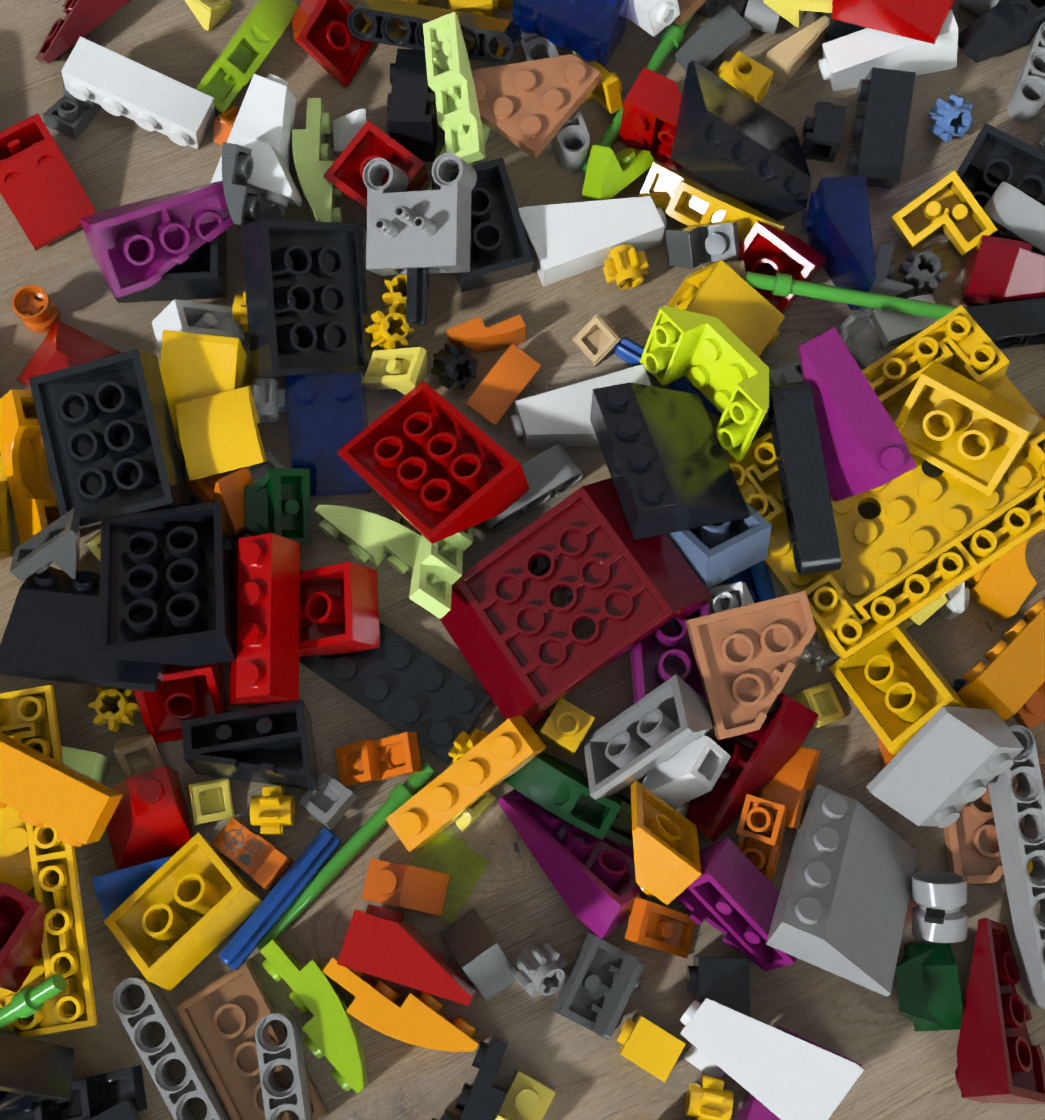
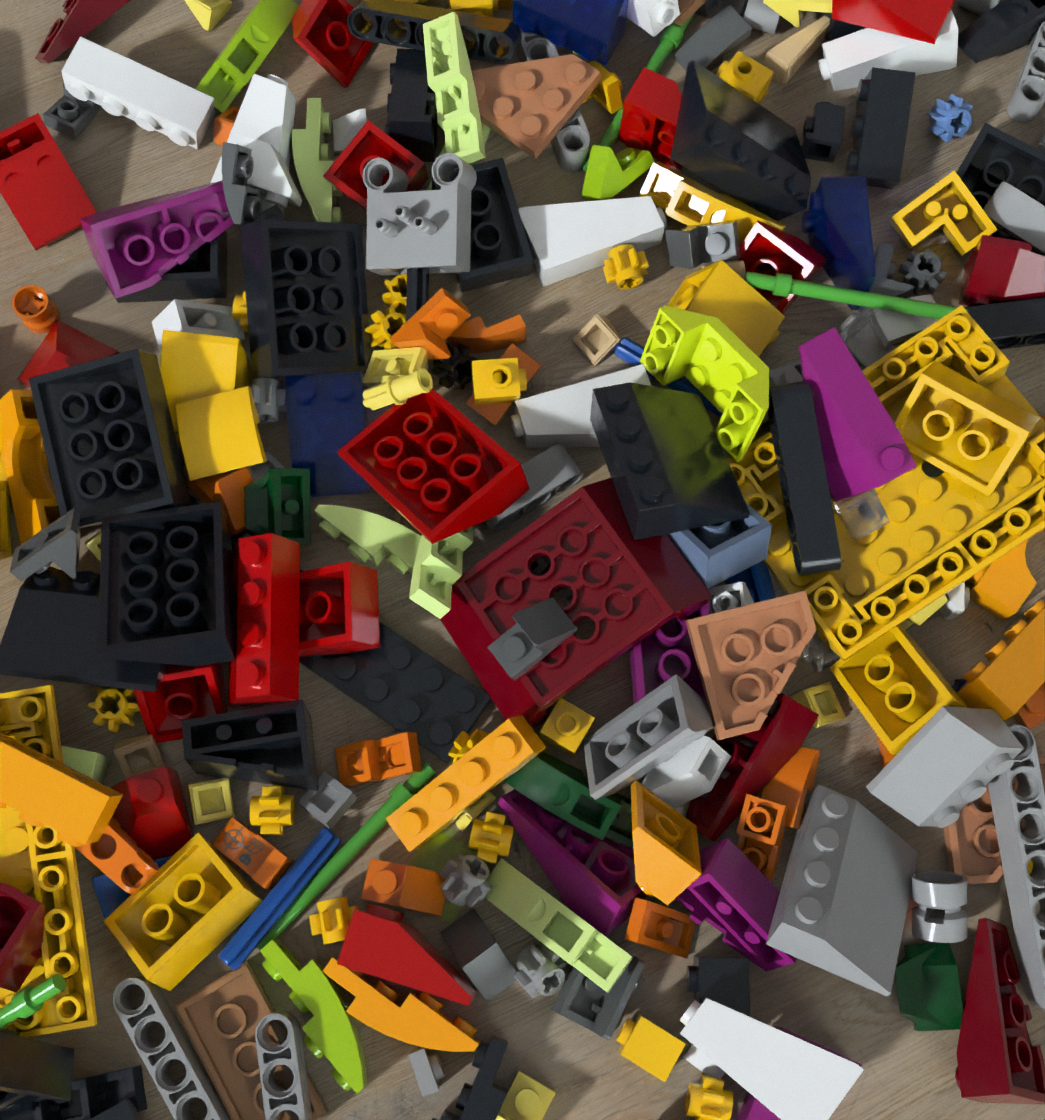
(120, 858): none -> orange leg
(332, 919): none -> yellow gear
(397, 389): none -> light yellow axle
(427, 1070): none -> light grey plate
(433, 325): none -> orange slope
(465, 880): none -> light grey gear
(491, 837): none -> yellow gear
(497, 381): none -> yellow brick
(532, 638): none -> dark grey slope
(556, 926): none -> yellowish green slope
(861, 513): none -> clear slope

